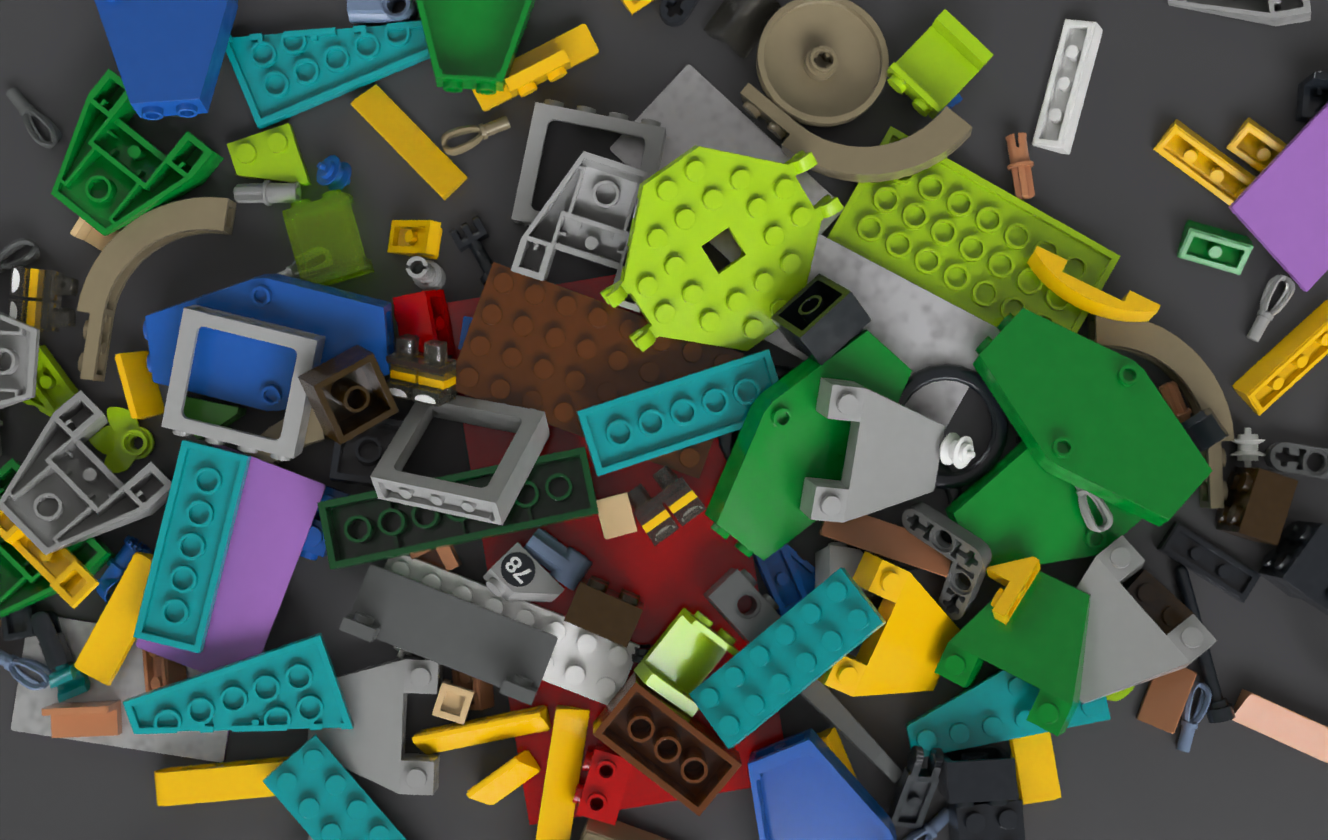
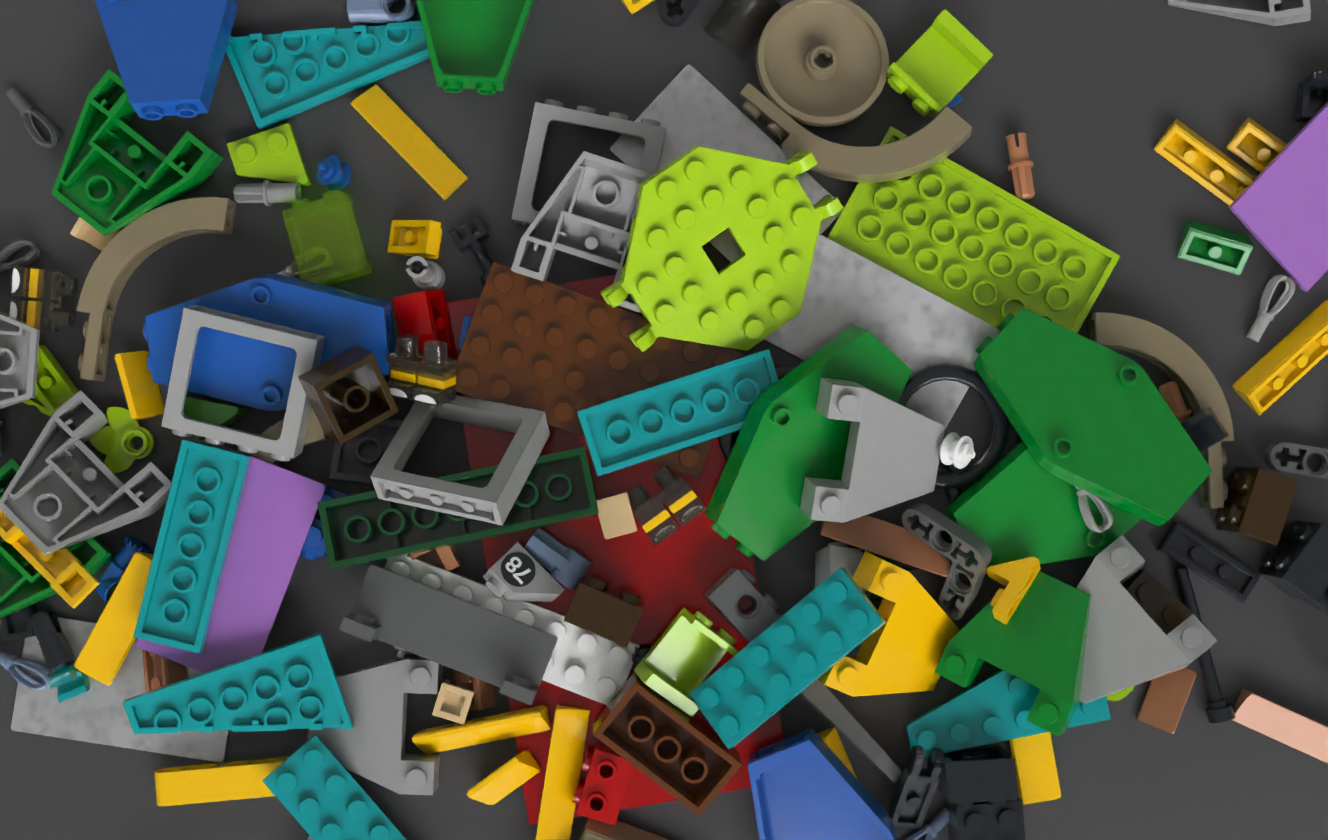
(85, 718): nougat panel -> none
(483, 130): dark tan piece -> none
(543, 64): yellow bracket -> none
(786, 577): blue wing -> none
(821, 319): black brick -> none
(1049, 269): yellow slope -> none
(1067, 86): white slope -> none
(1189, 725): sand blue piece -> none
(1247, 447): white wheel -> none

